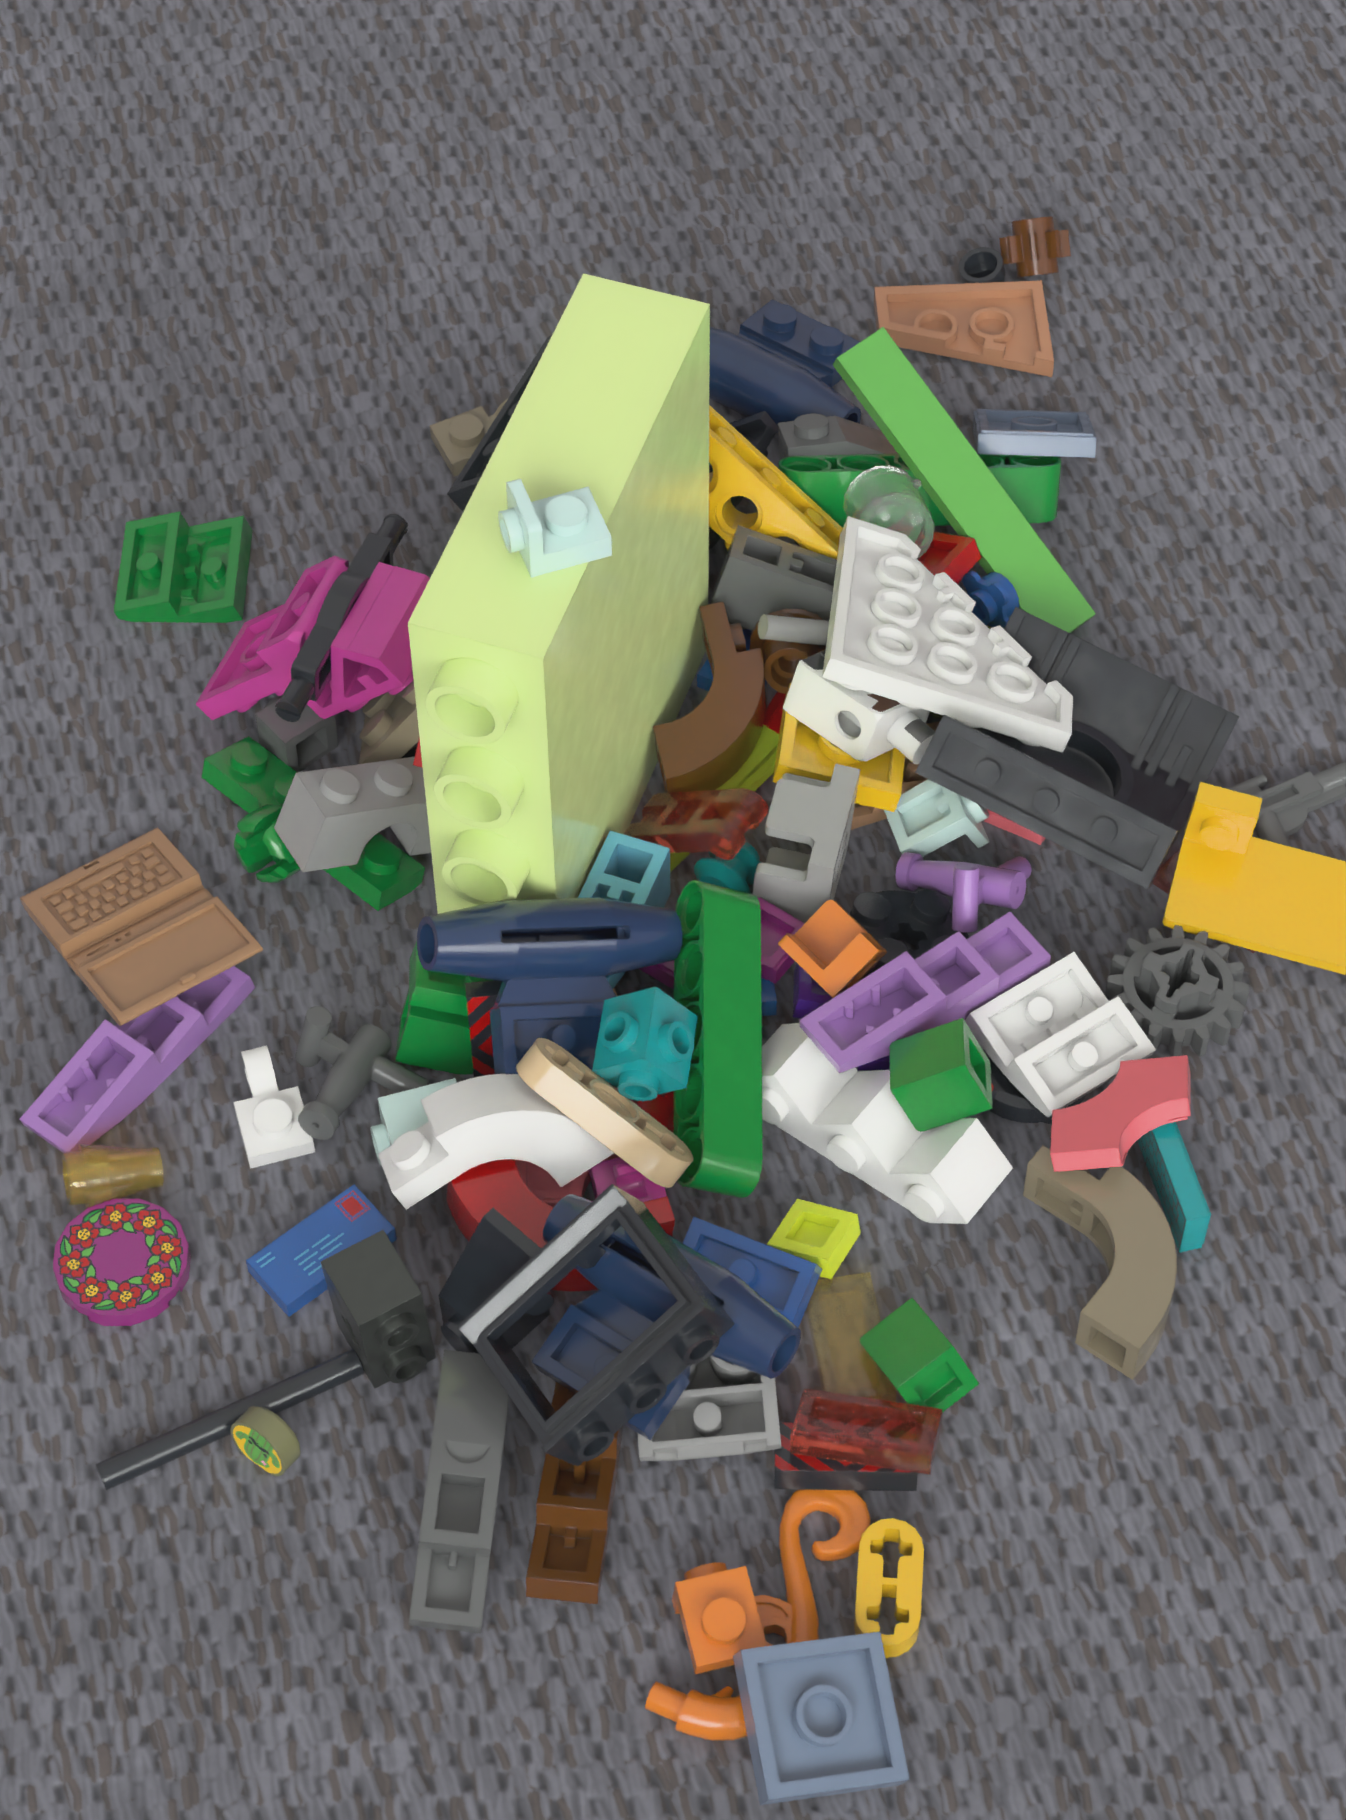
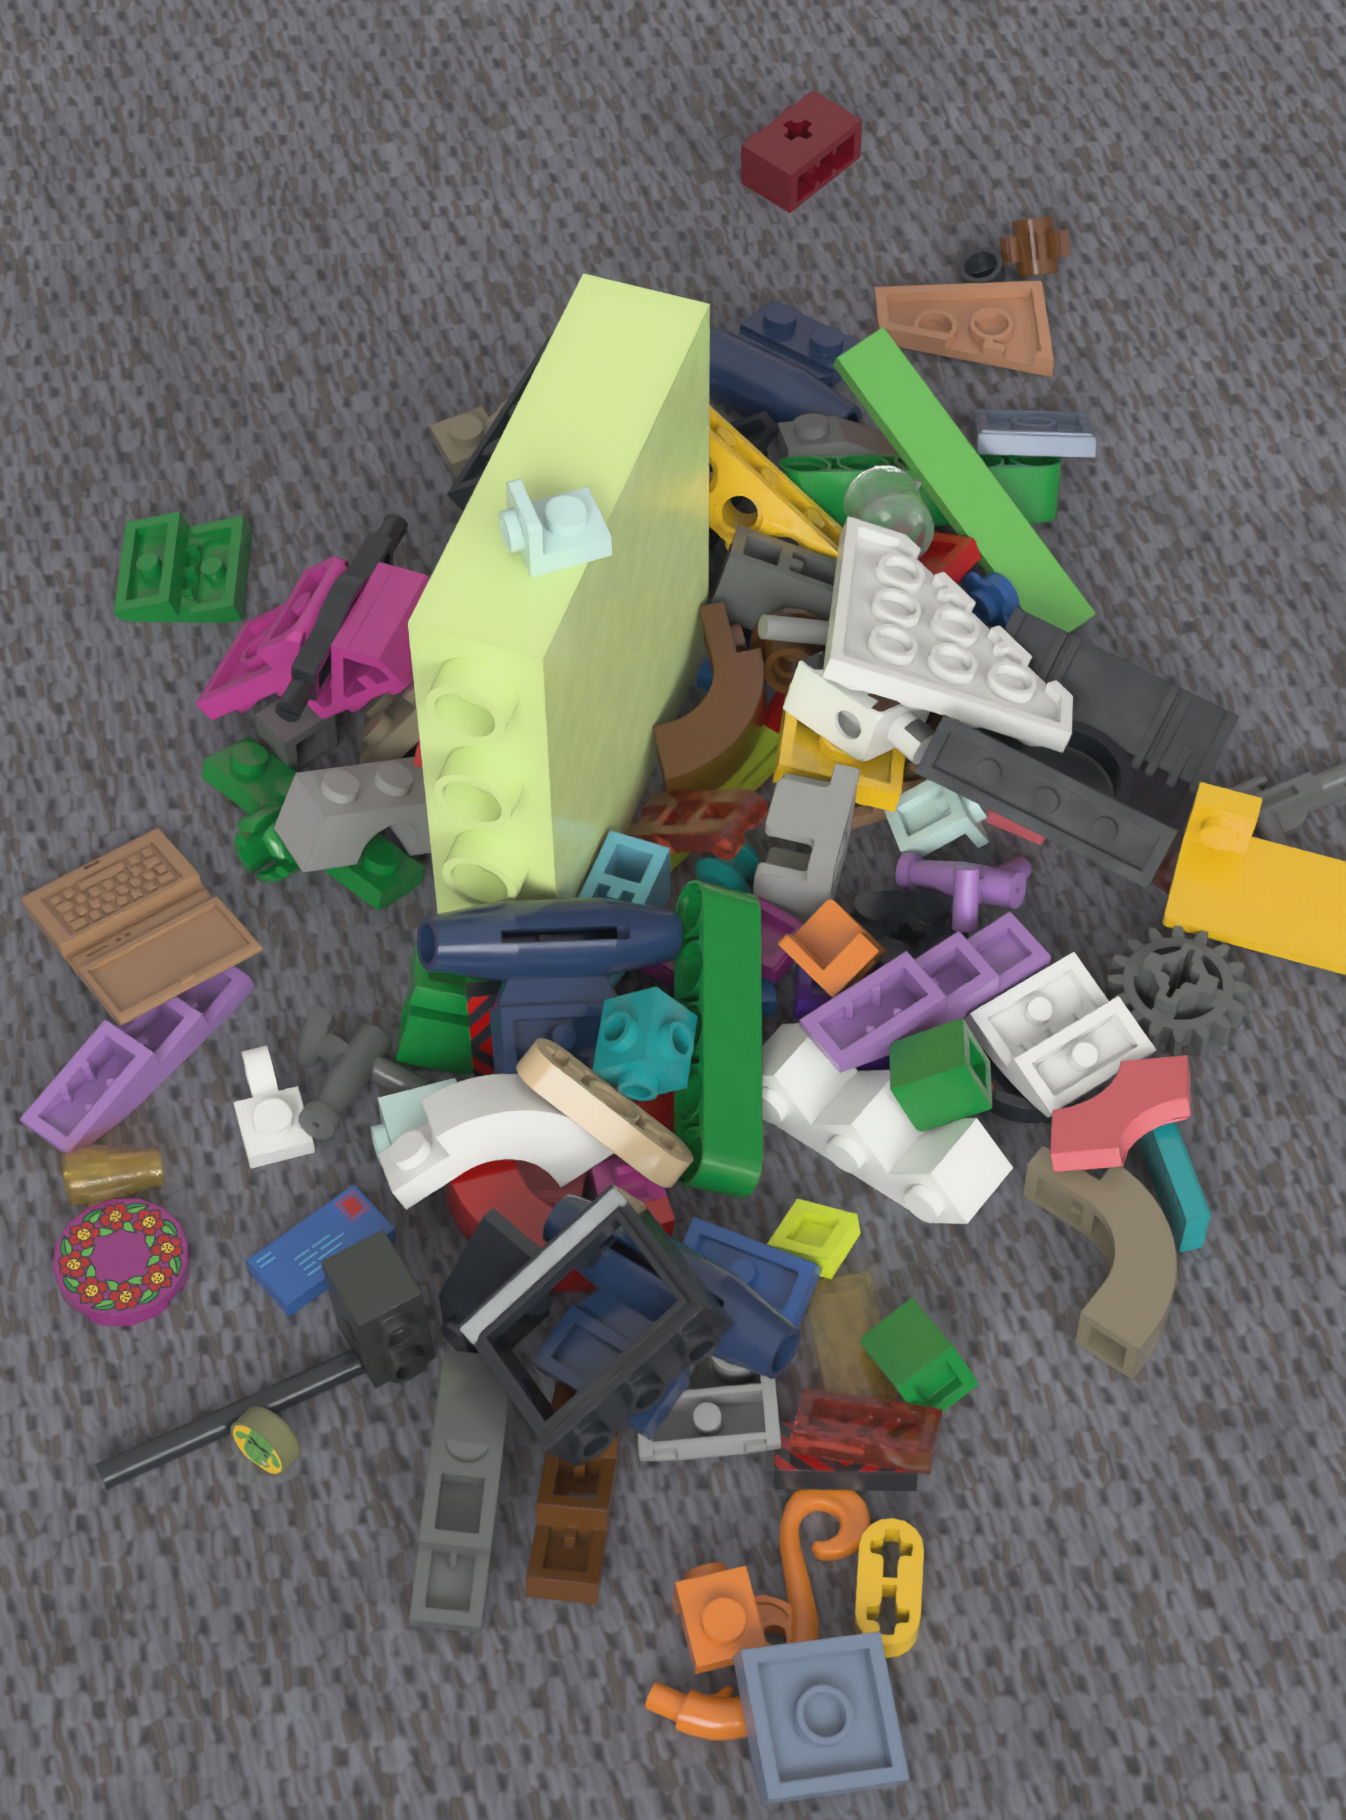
(800, 151): none -> dark red brick

